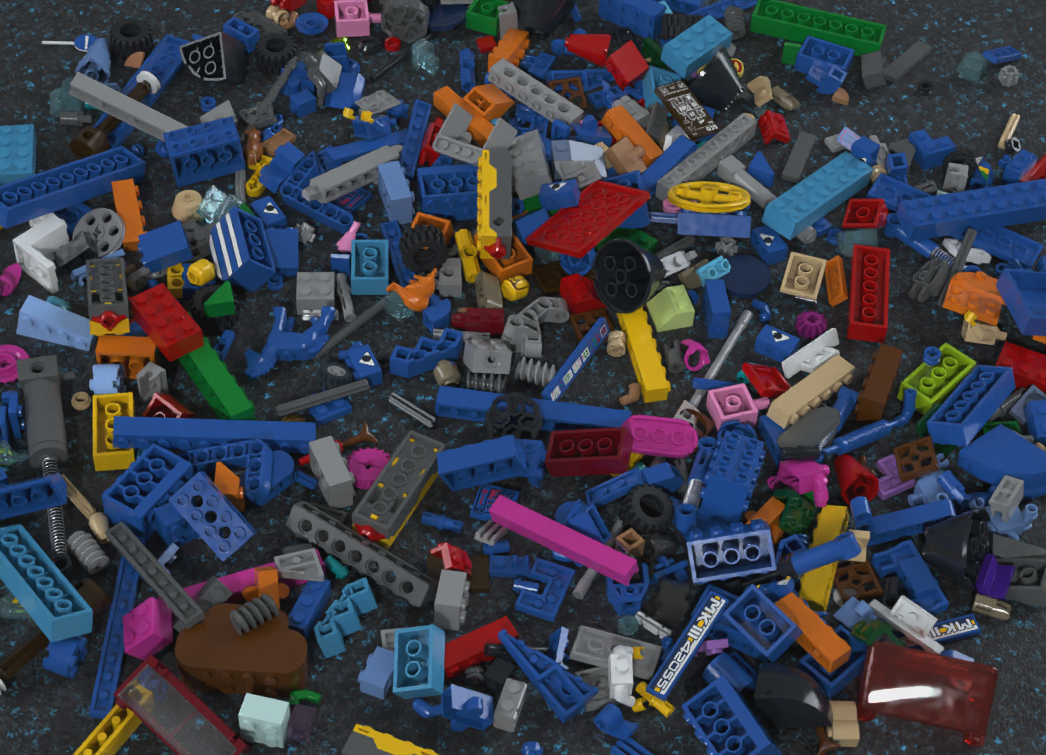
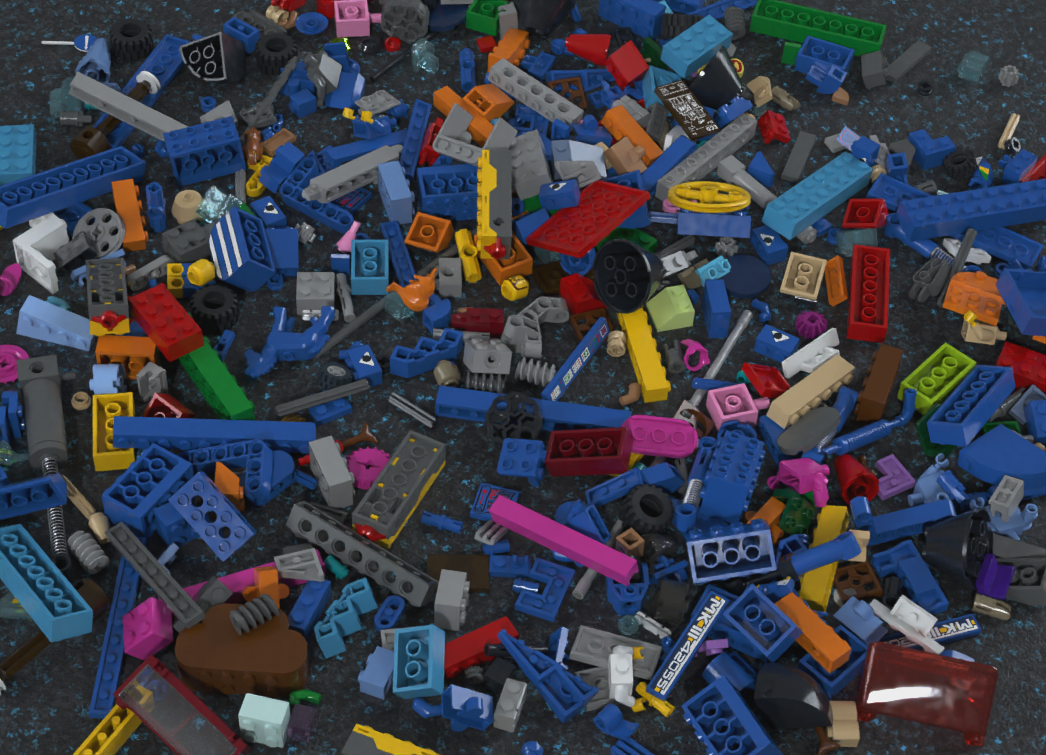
(65, 656): blue brick -> none
(135, 60): nougat tile -> none
(156, 207): none -> blue piece
(164, 247): blue brick -> none
(221, 302): green slope -> none
(387, 614): none -> blue plate
(419, 238): black tyre -> none
(453, 558): red bracket -> none
(482, 463): blue brick -> none
(488, 291): dark tan beam -> none
(728, 113): none -> blue slope
(800, 453): black axle -> none
(870, 629): dark green bracket -> none
(918, 469): reddish brown piece -> none
(931, 351): blue bush -> none
(955, 178): light grey hinge -> none
(1002, 54): blue tile -> none

